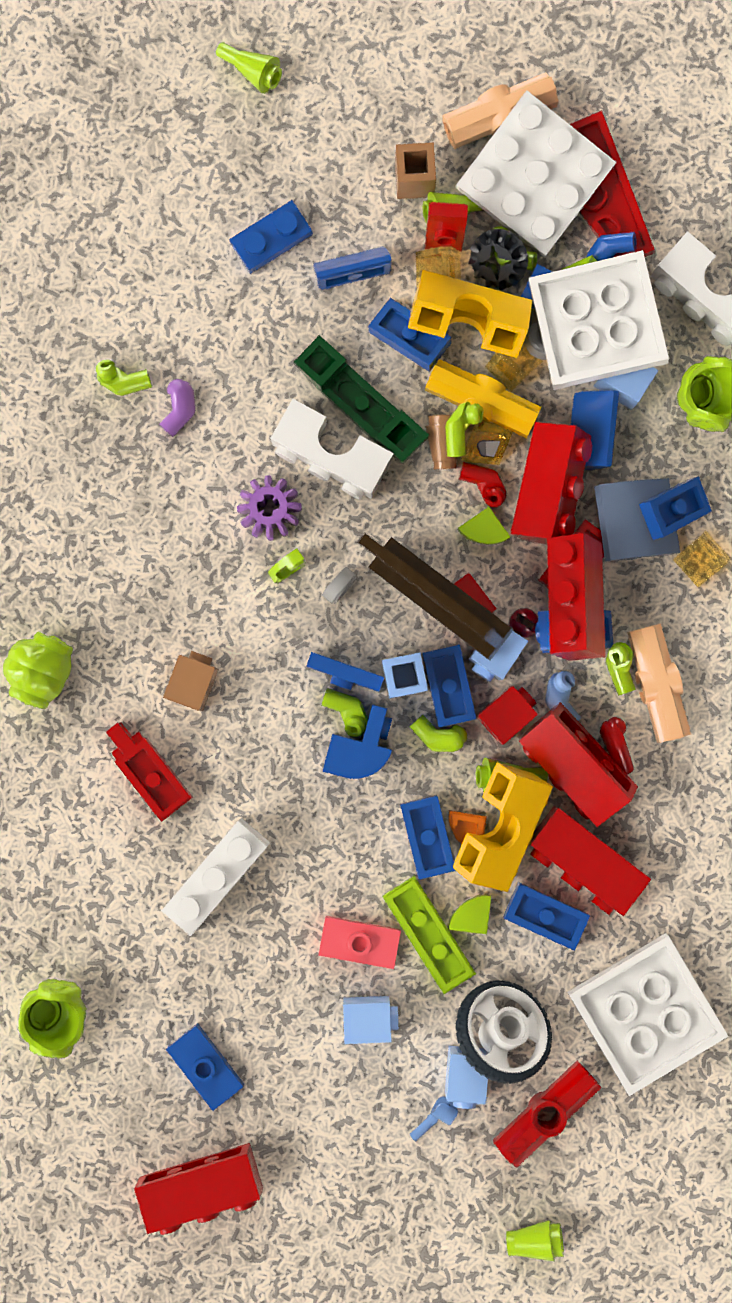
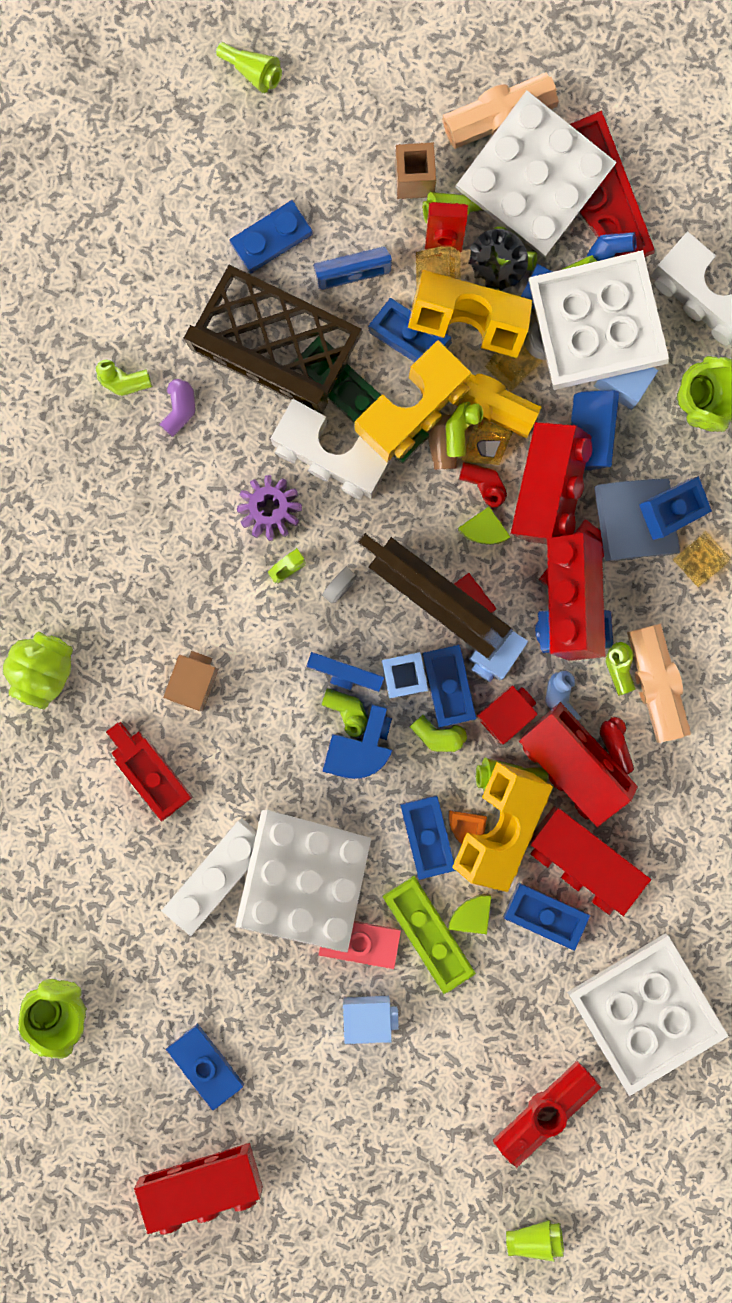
(257, 367): none -> dark brown fence
(303, 881): none -> white plate
(391, 427): none -> yellow arch
(441, 1110): medium blue hand -> none
(464, 1084): light blue brick -> none
(519, 628): dark red hinge -> none
(519, 1028): white wheel -> none

